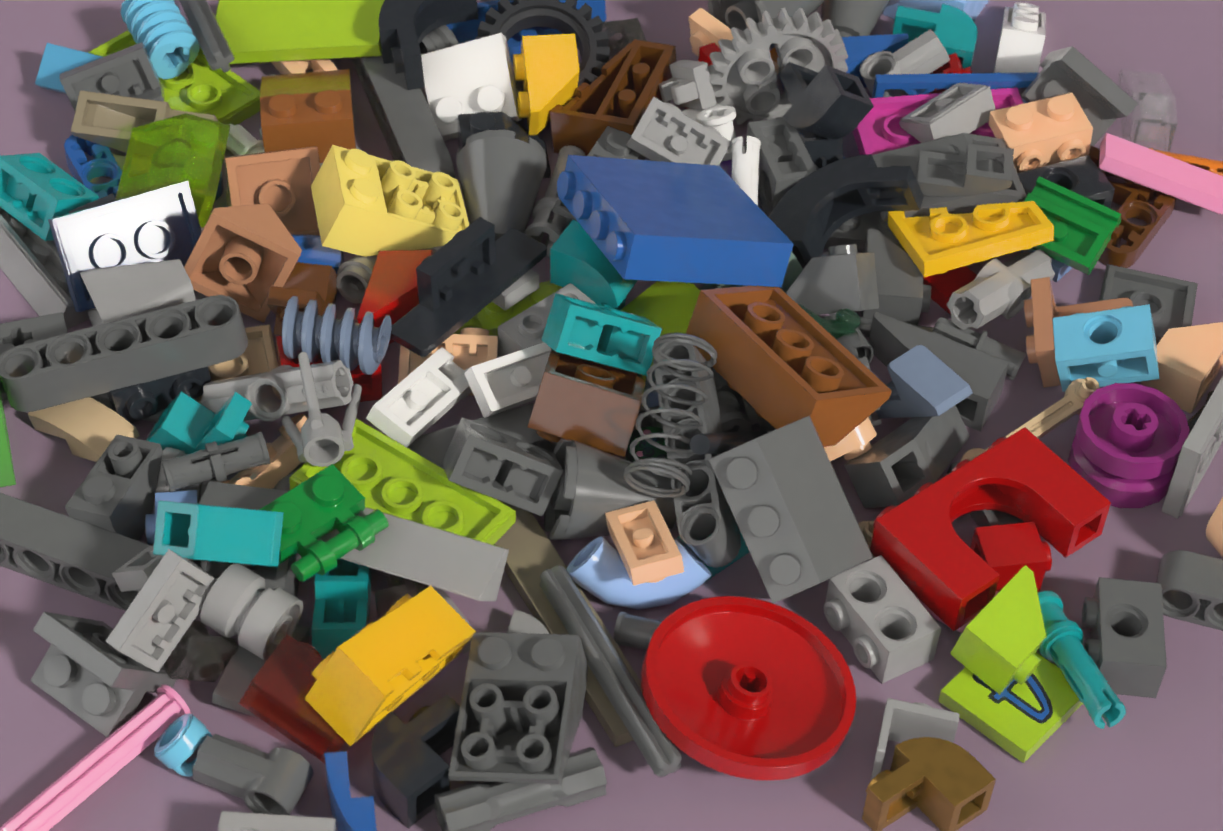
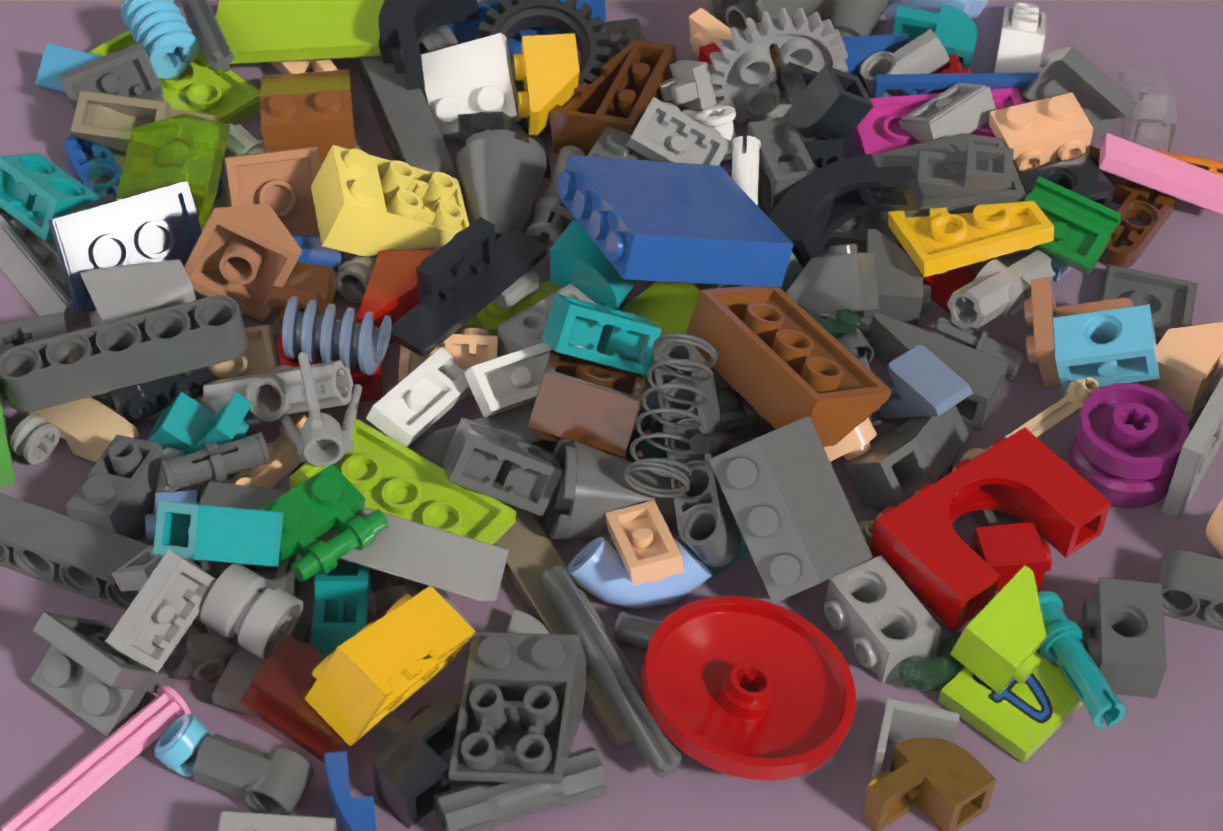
(34, 439): none -> light grey bush
(931, 672): none -> clear green arm

